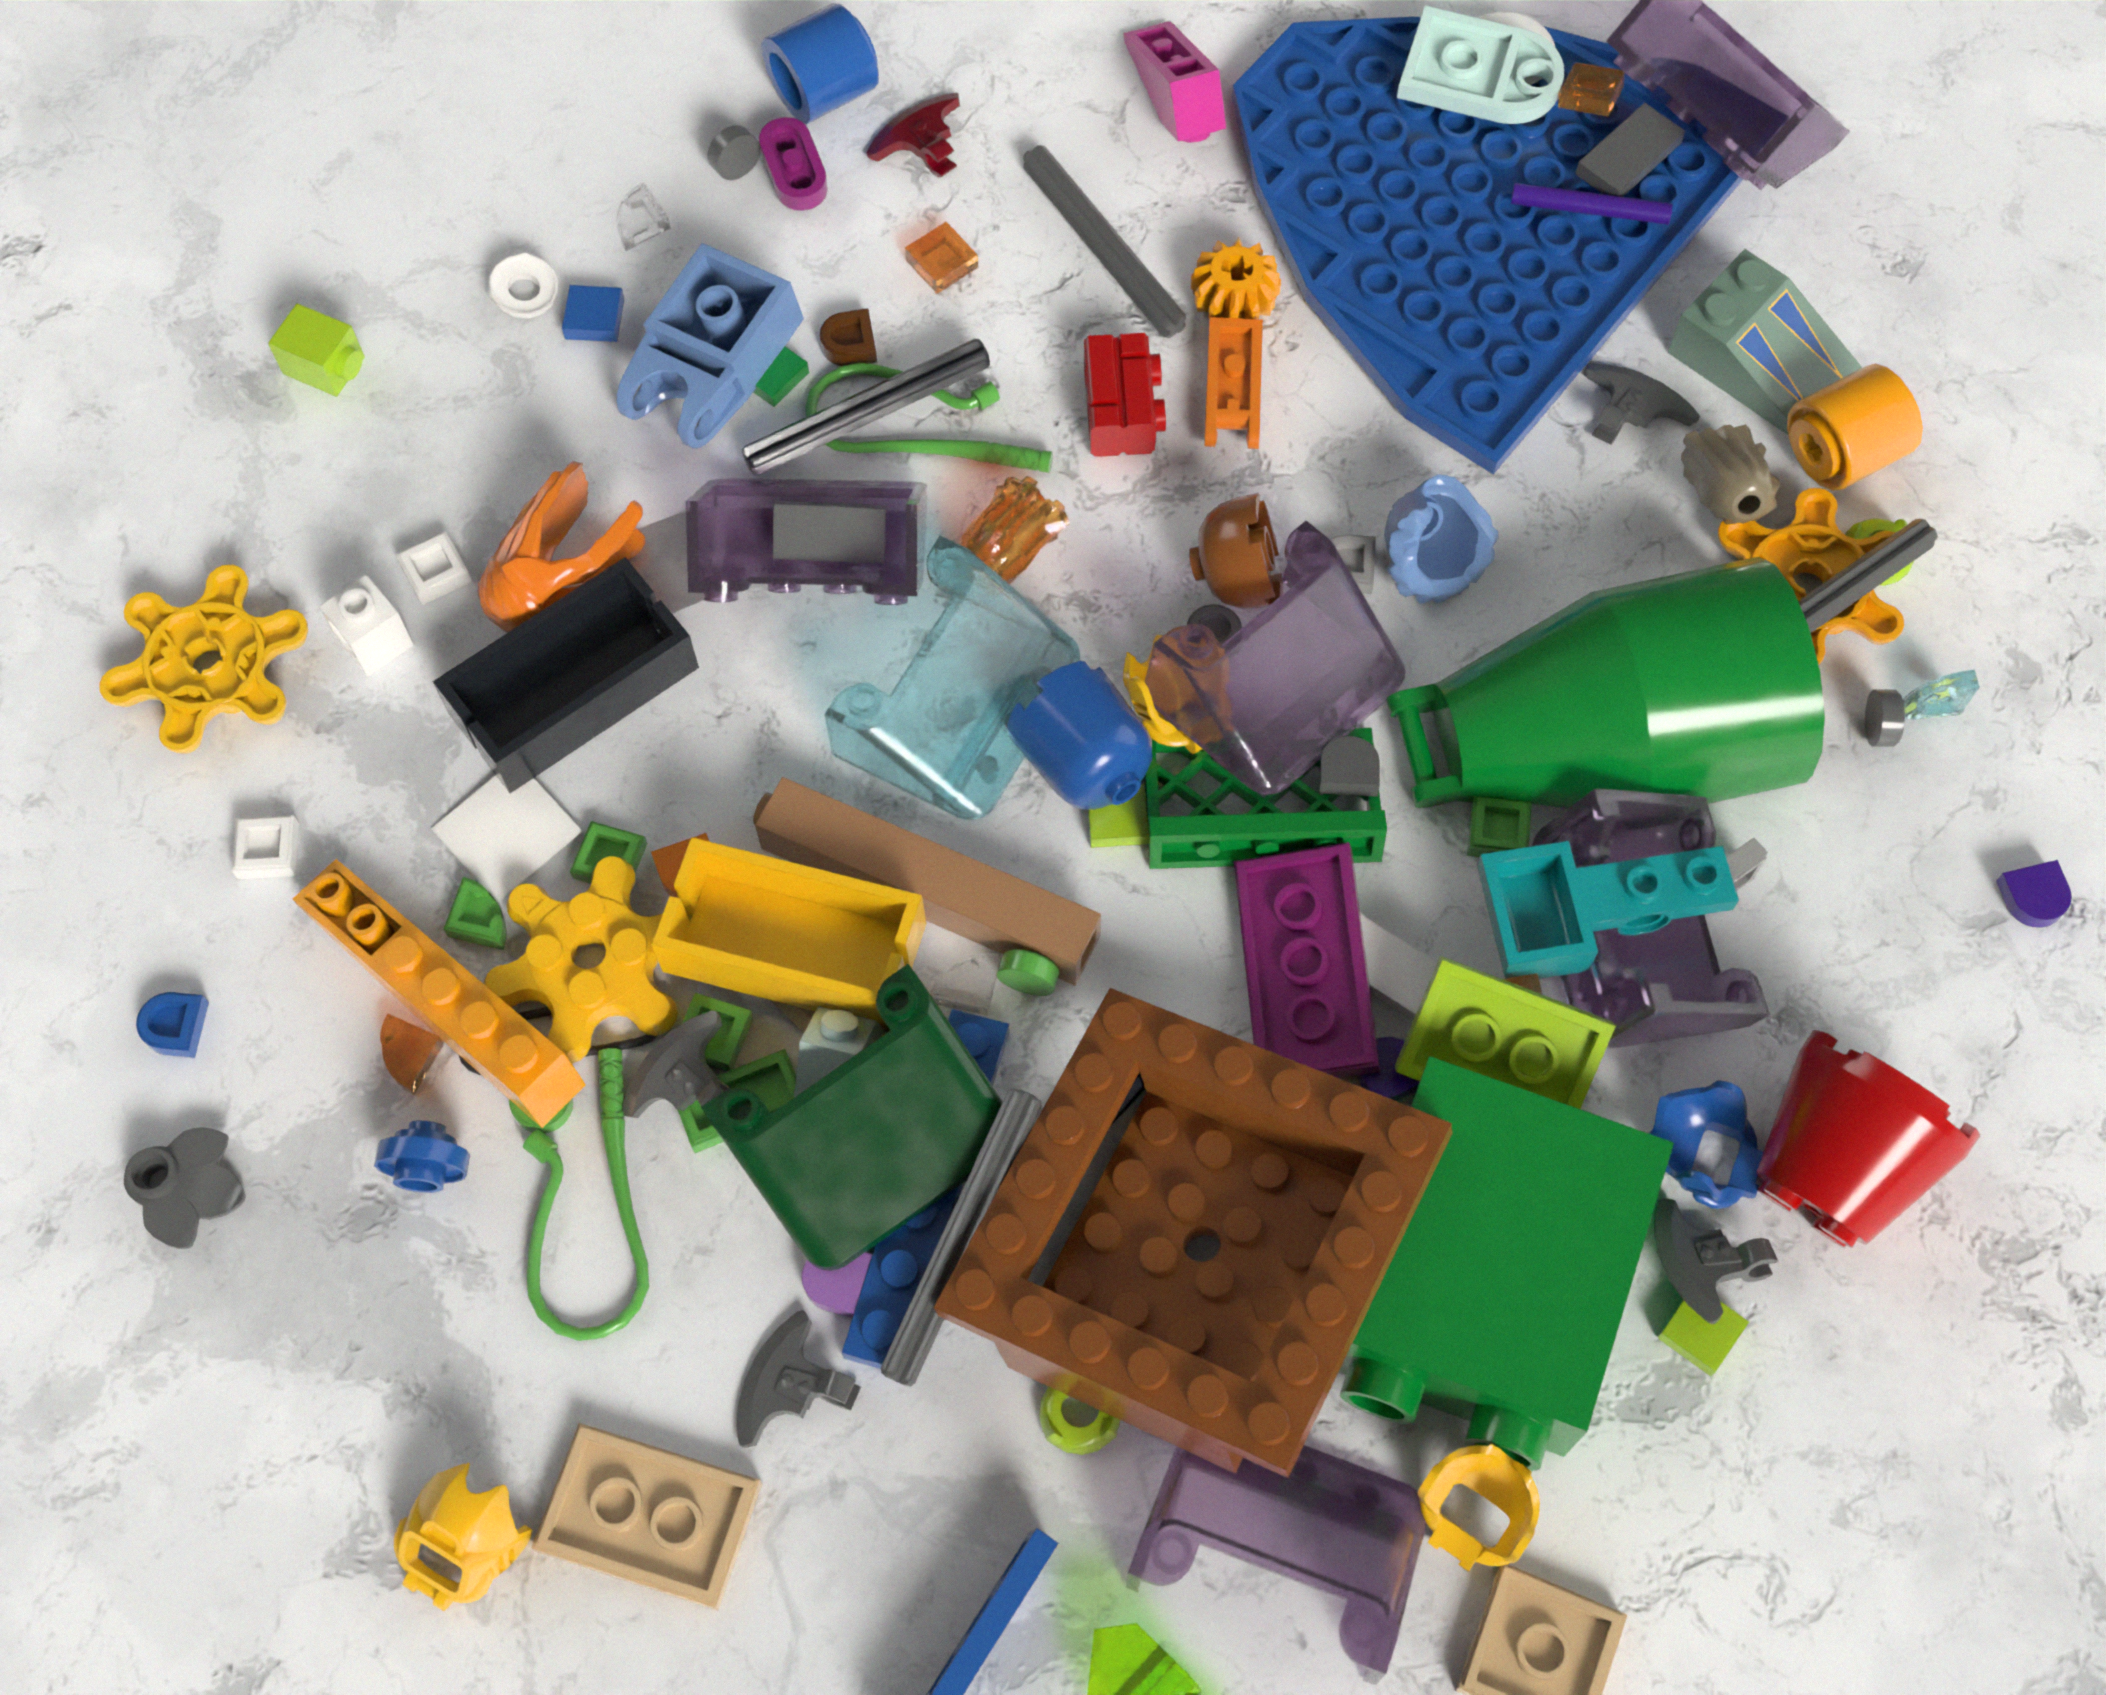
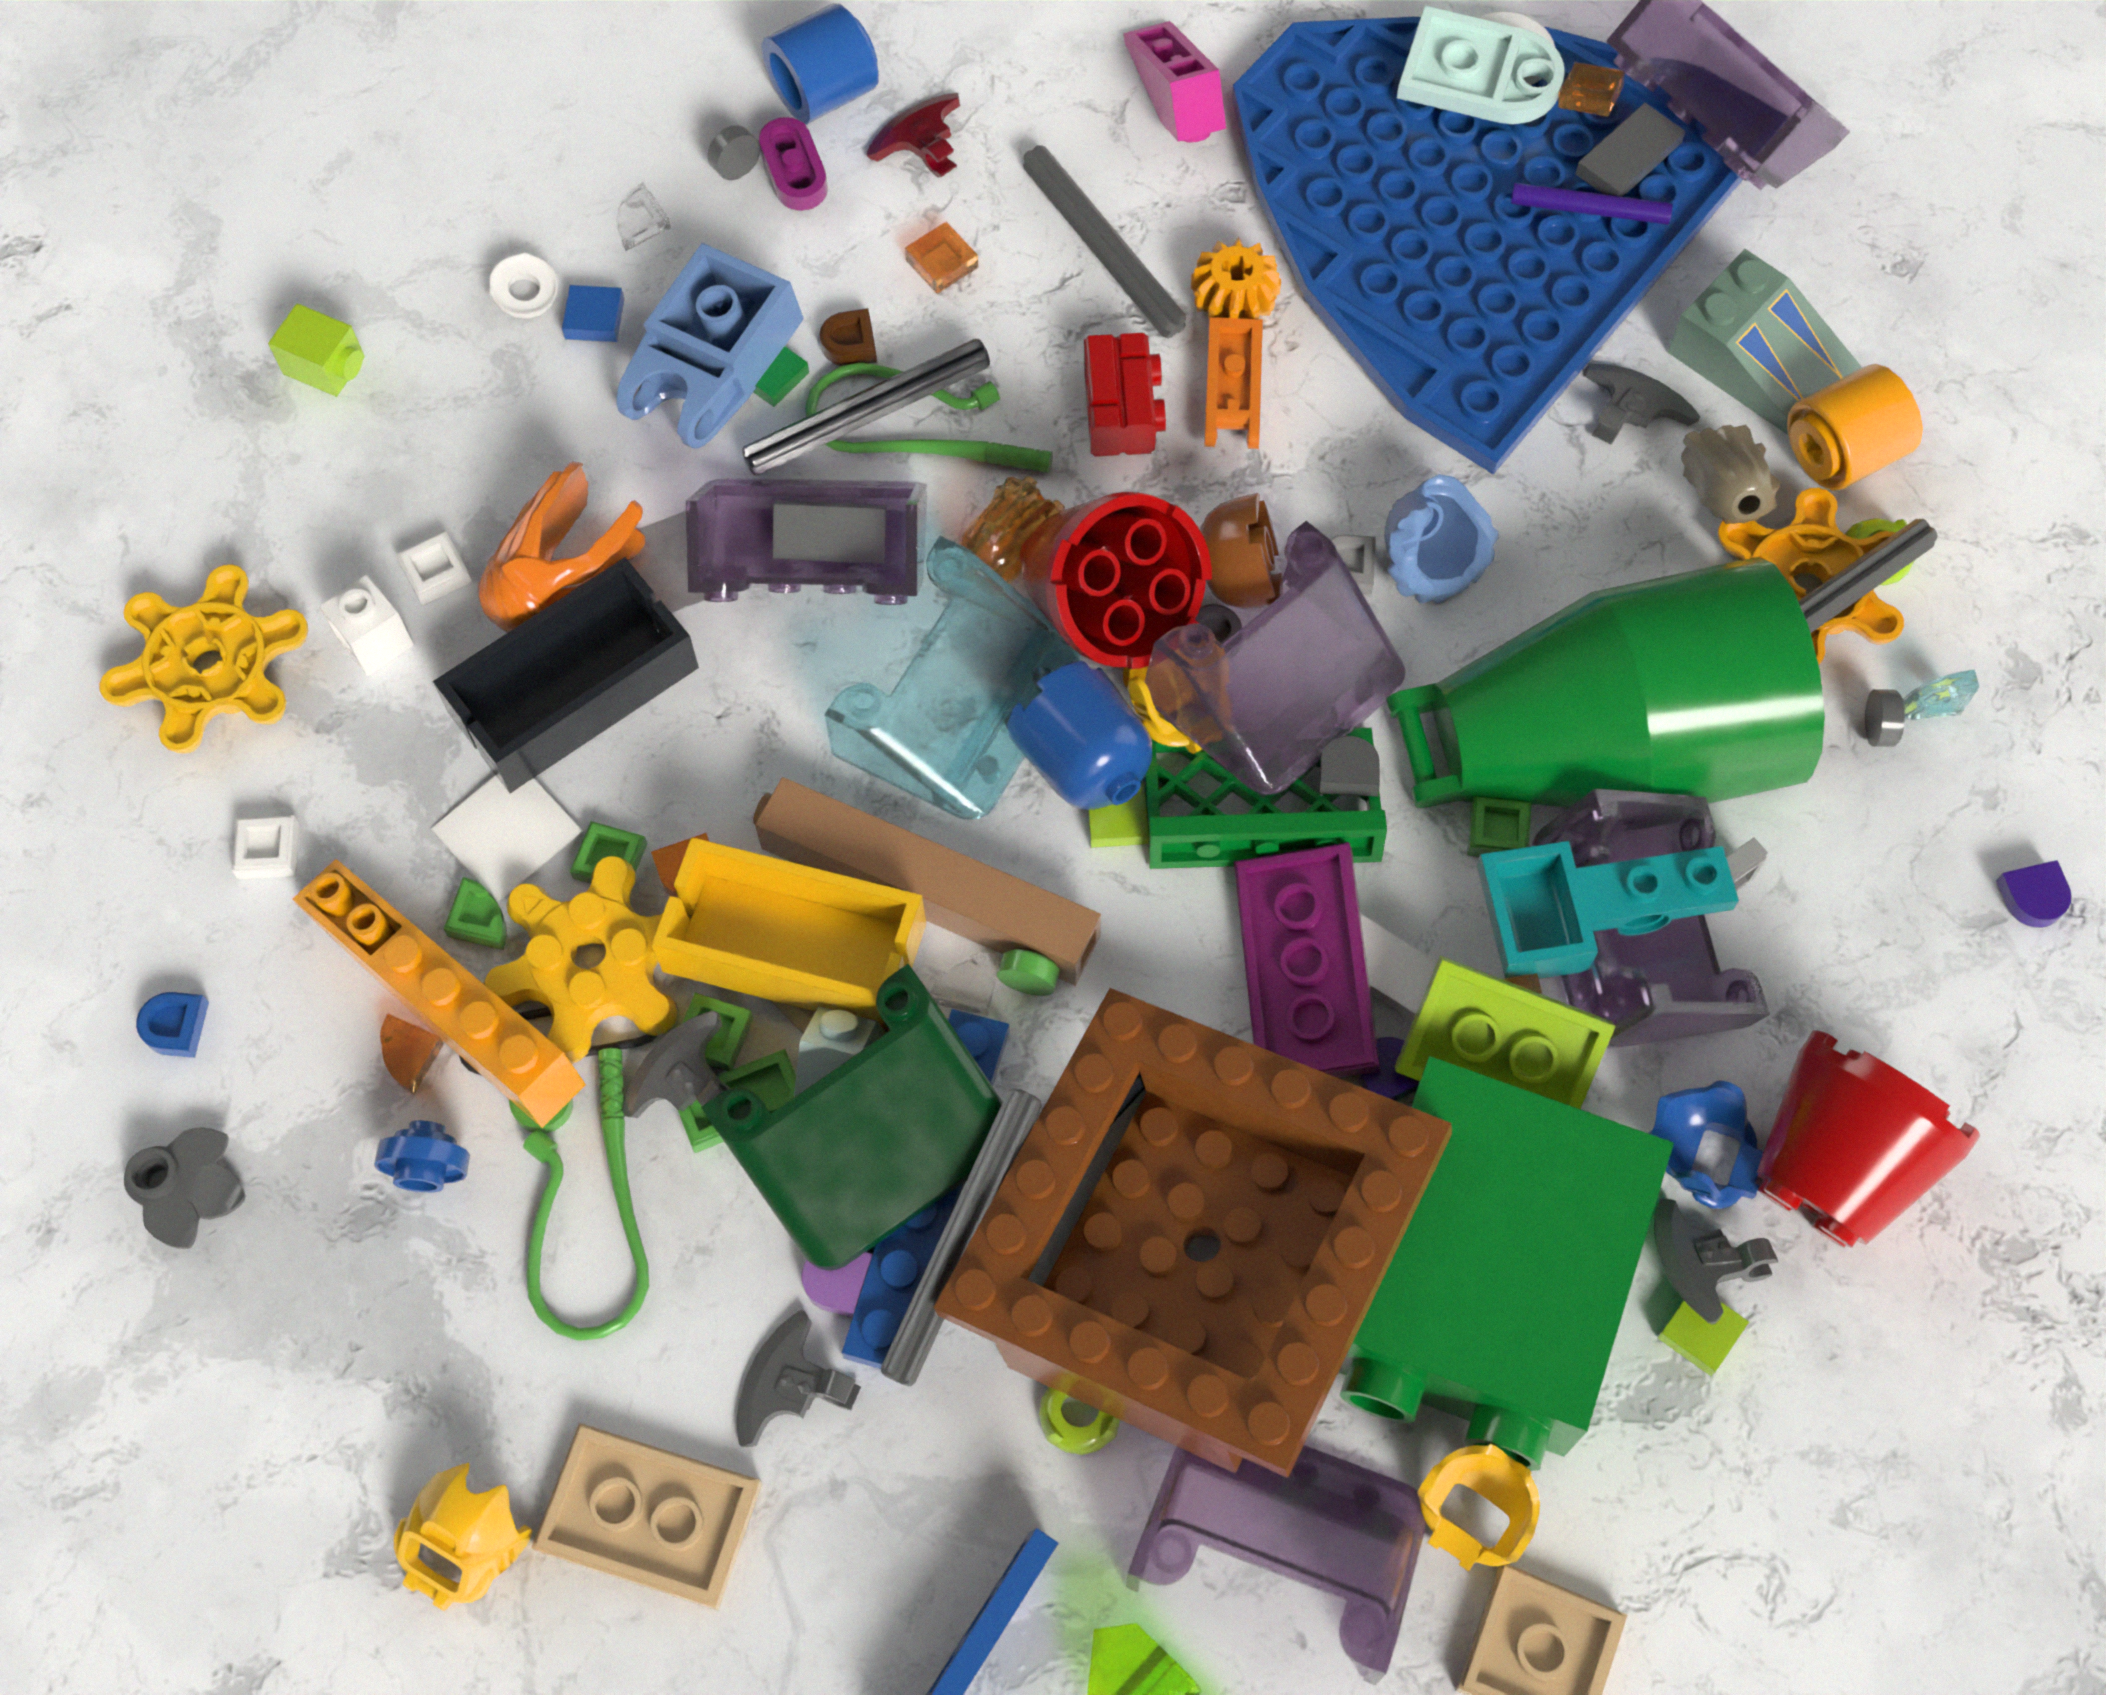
(1117, 575): none -> red cone

